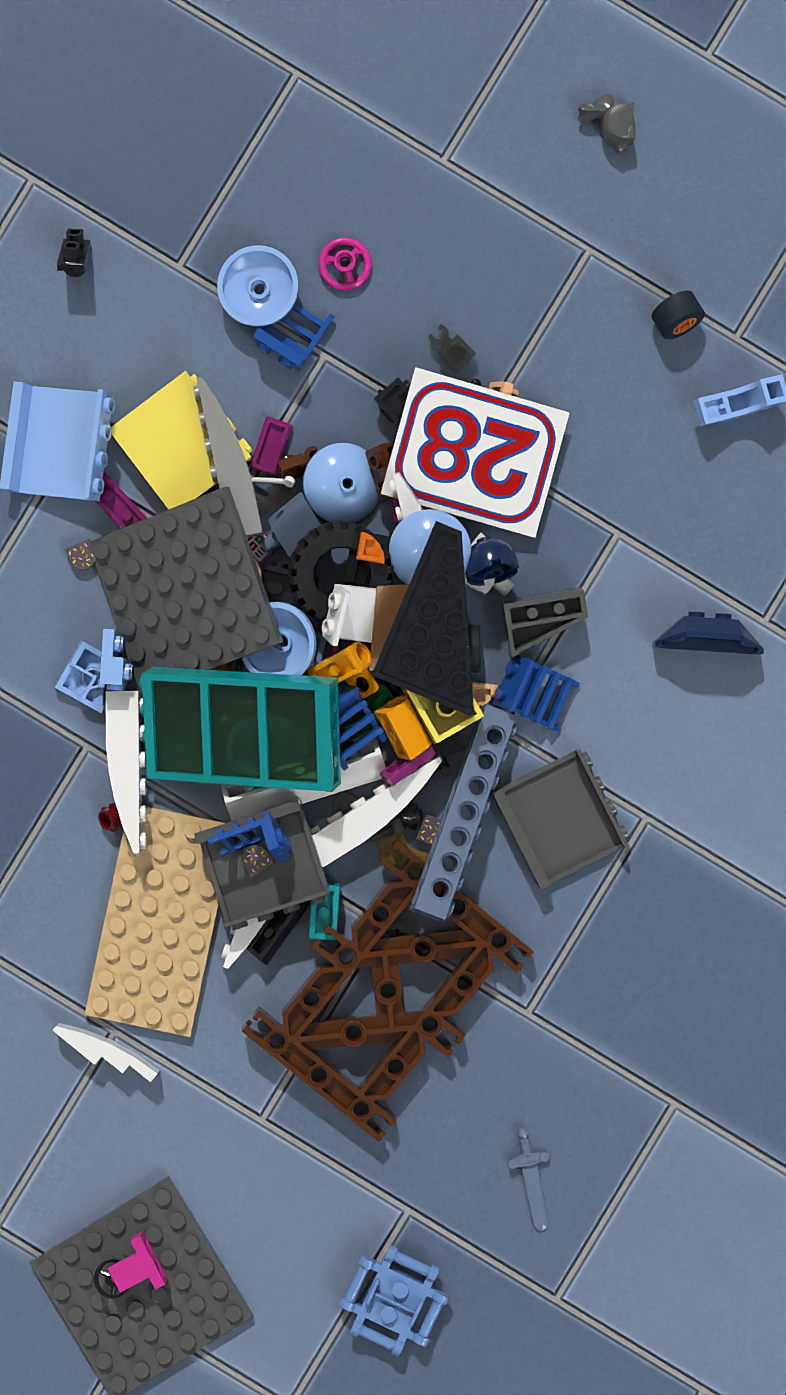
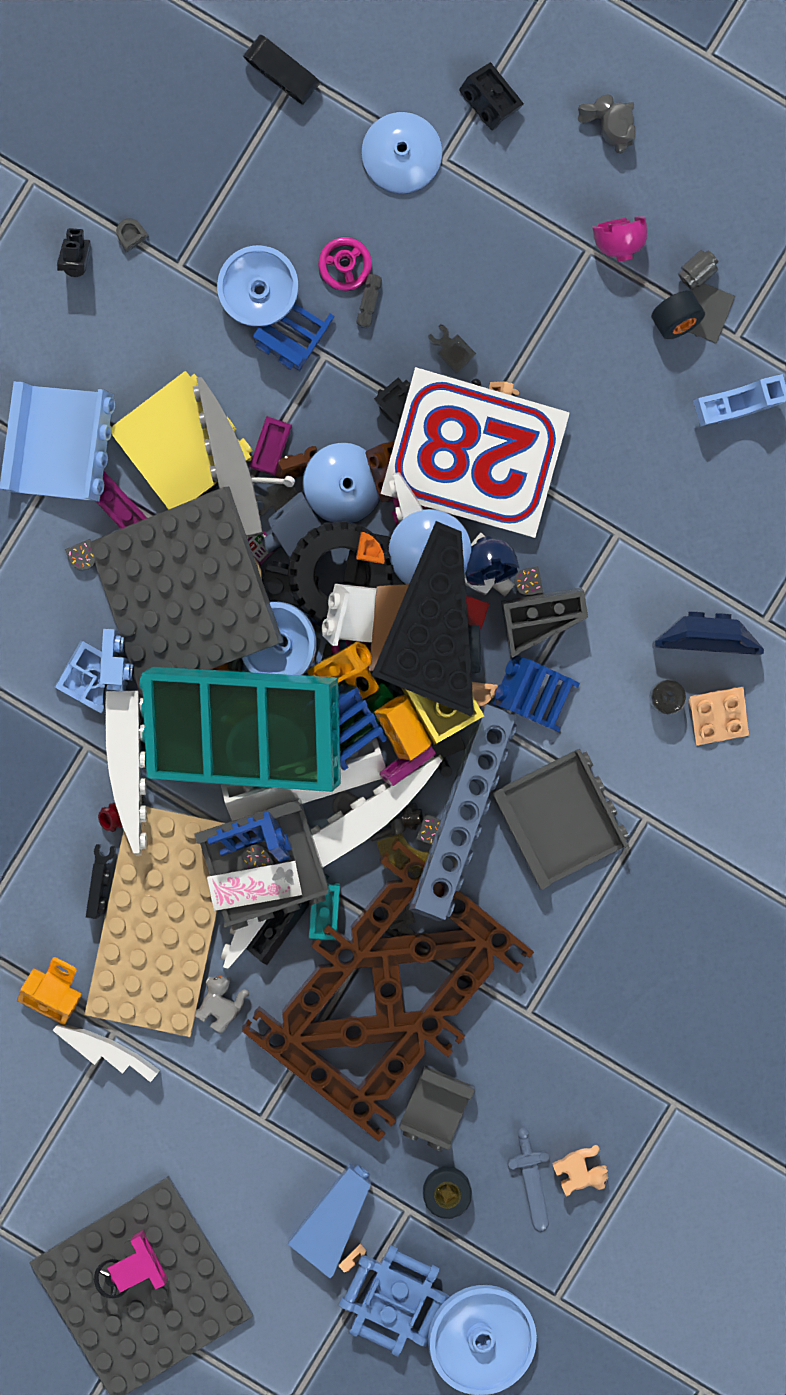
(51, 992): none -> light orange piece
(99, 879): none -> black plate
(130, 233): none -> dark grey tile
(219, 1006): none -> light grey animal
(254, 885): none -> white sticker
(281, 69): none -> black beam
(330, 1223): none -> medium blue slope
(350, 1260): none -> light nougat tile
(369, 300): none -> dark grey axle
(401, 170): none -> light blue dish
(435, 1108): none -> dark grey panel
(442, 1200): none -> black wheel
(476, 611): none -> red tile
(482, 1340): none -> light blue dish
(490, 96): none -> black bracket
(528, 581): none -> dark grey tile
(576, 1168): none -> light nougat animal
(621, 237): none -> dark pink cylinder
(660, 690): none -> clear smoke head
(698, 269): none -> dark grey brick
(716, 308): none -> dark grey window
(719, 715): none -> light nougat hinge

